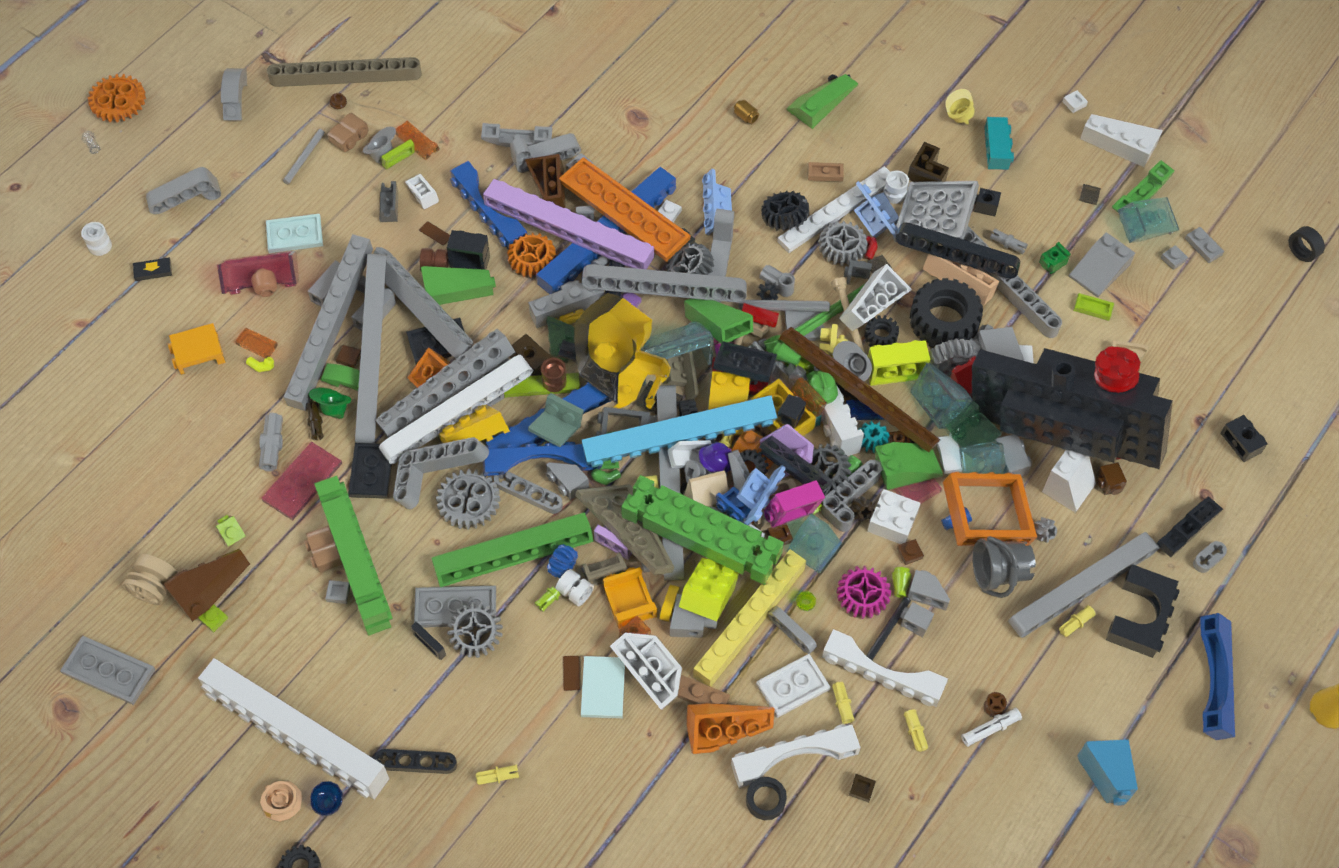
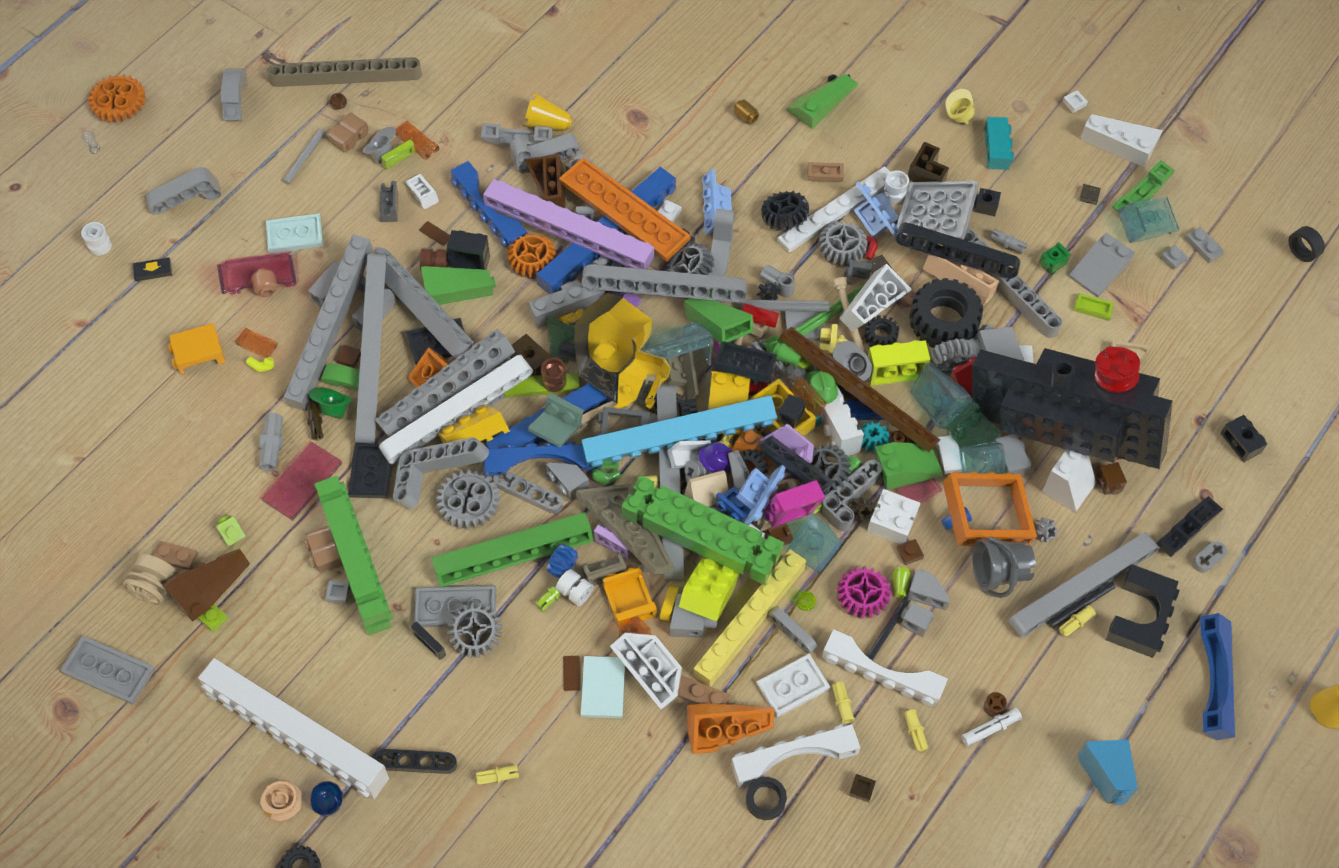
(176, 555): none -> medium nougat plate
(546, 114): none -> yellow cone
(1082, 604): none -> black bar

